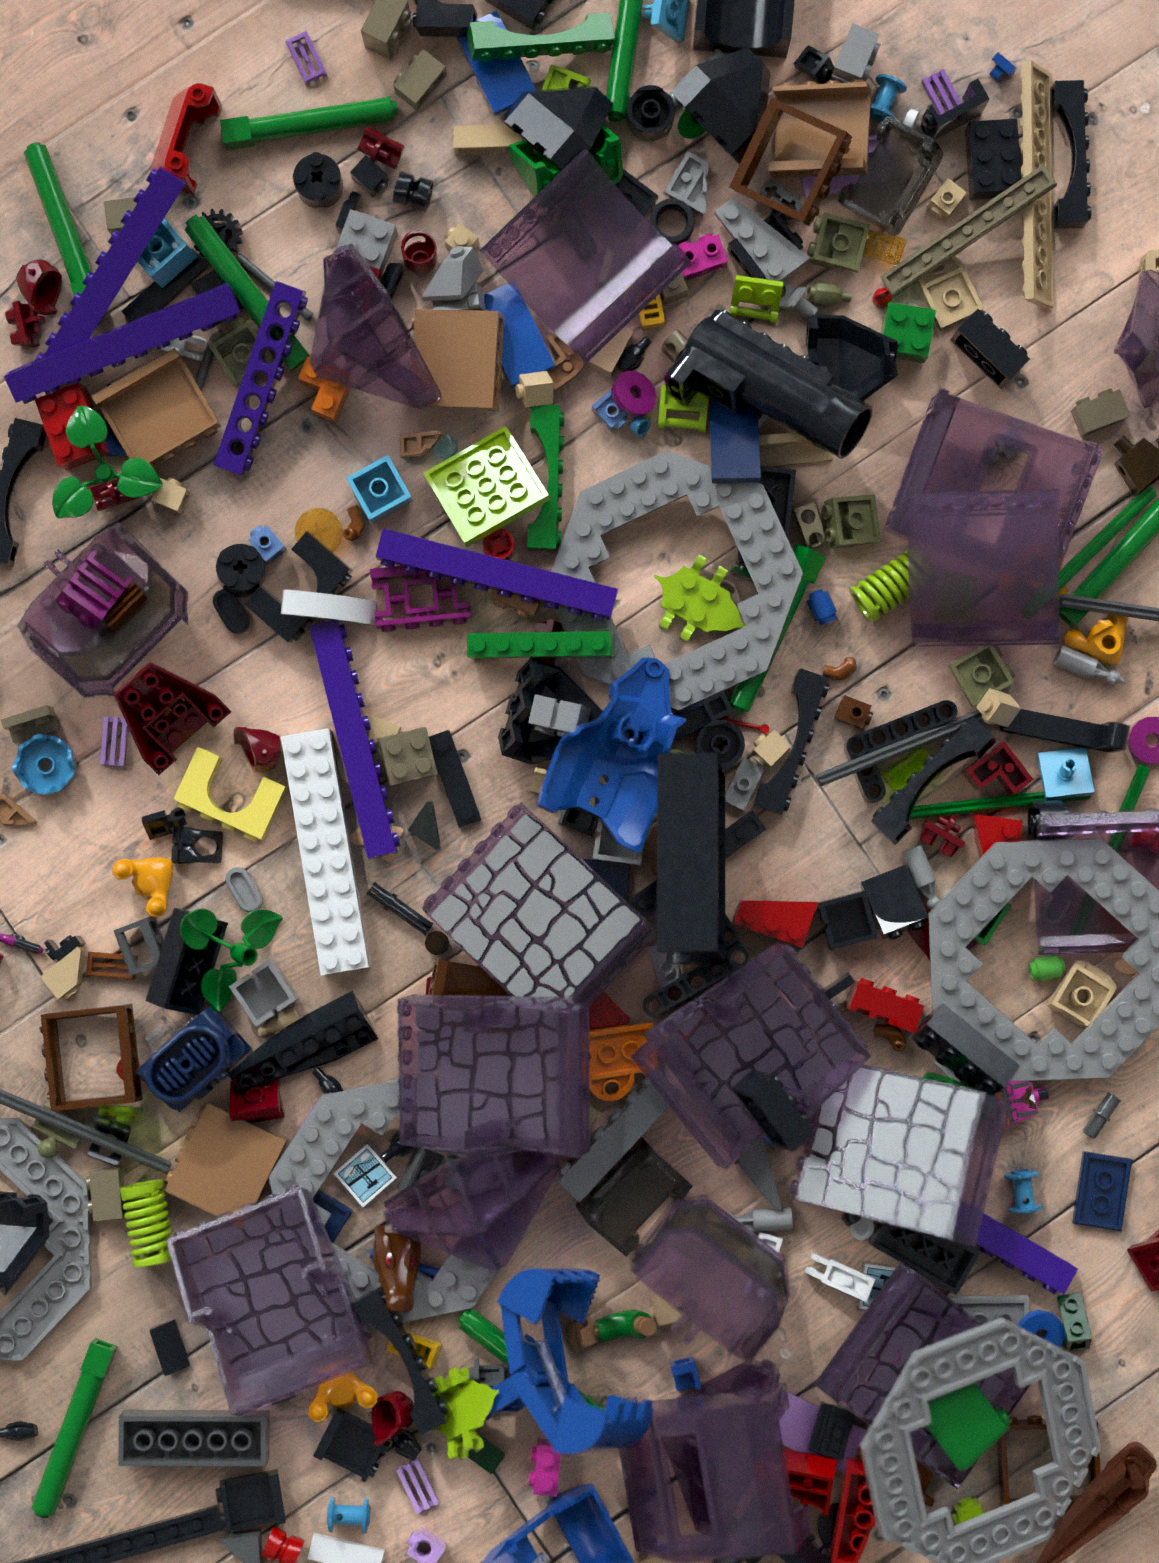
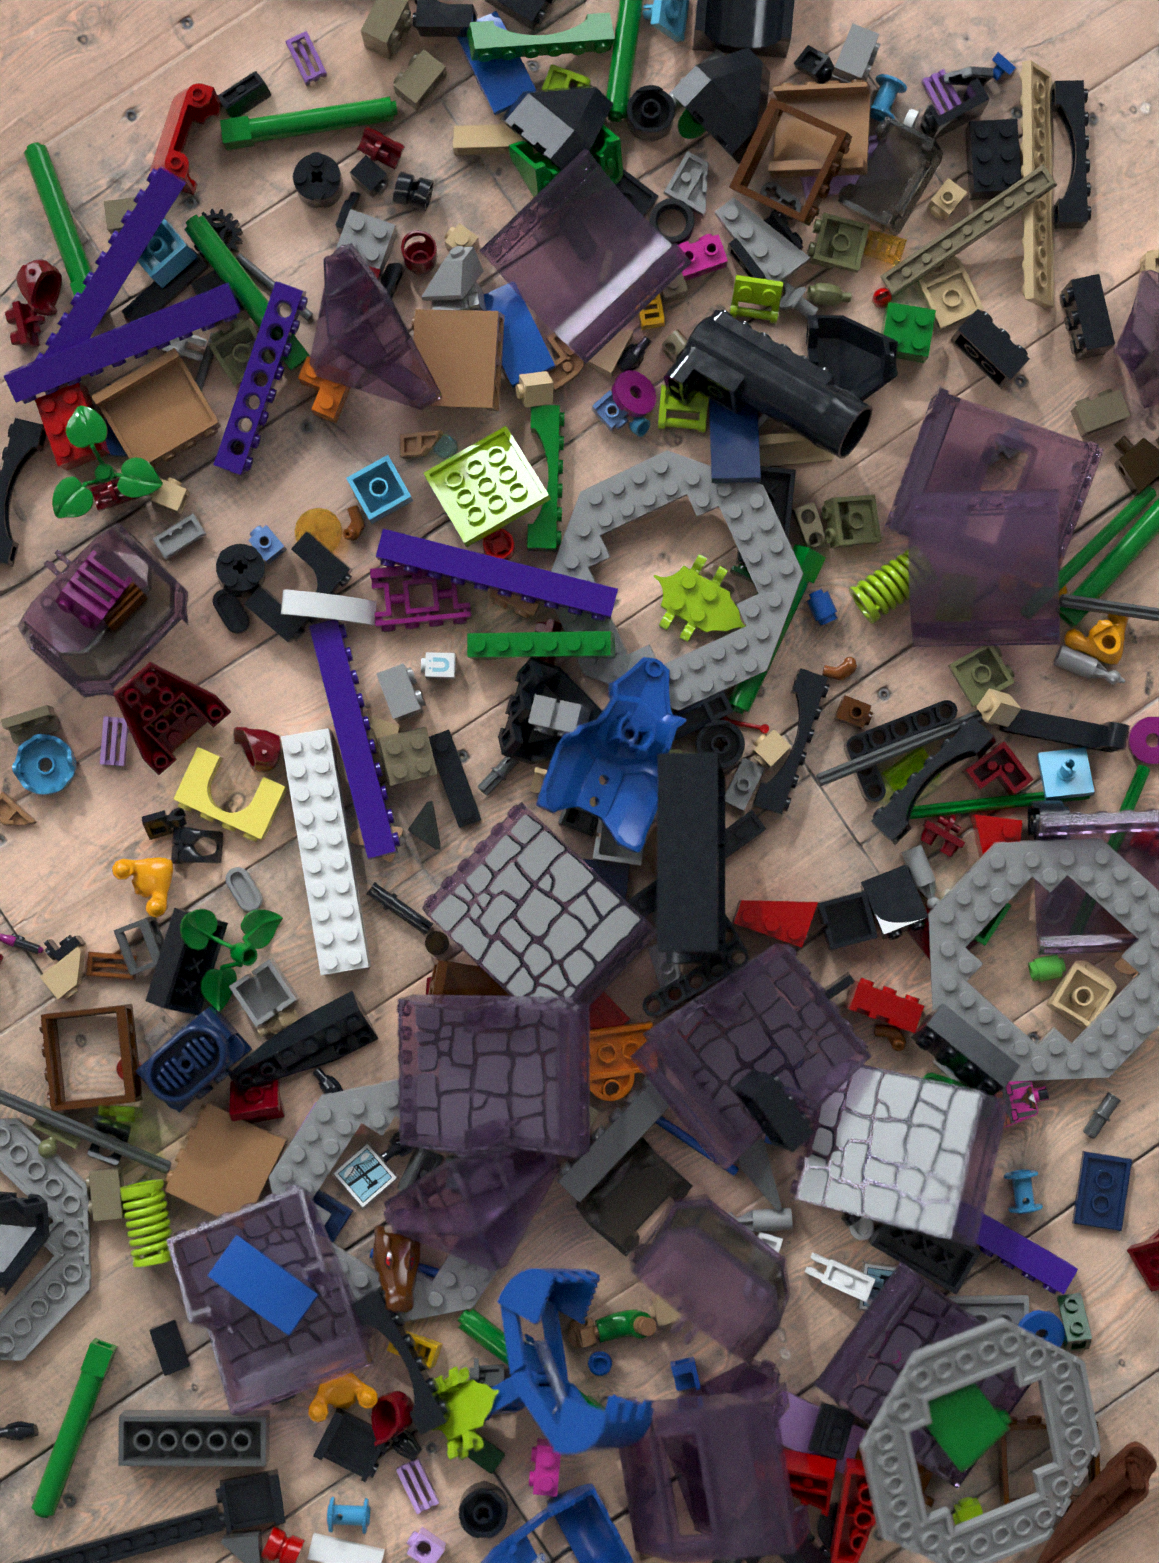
(179, 536): none -> light grey plate
(244, 95): none -> black slope
(263, 1285): none -> blue slope
(400, 692): none -> light grey piece
(439, 665): none -> white brick
(483, 1524): none -> black brick
(497, 775): none -> dark grey axle
(599, 1363): none -> blue plate
(689, 1140): none -> blue bar
(967, 75): none -> black tile
(1087, 317): none -> black brick

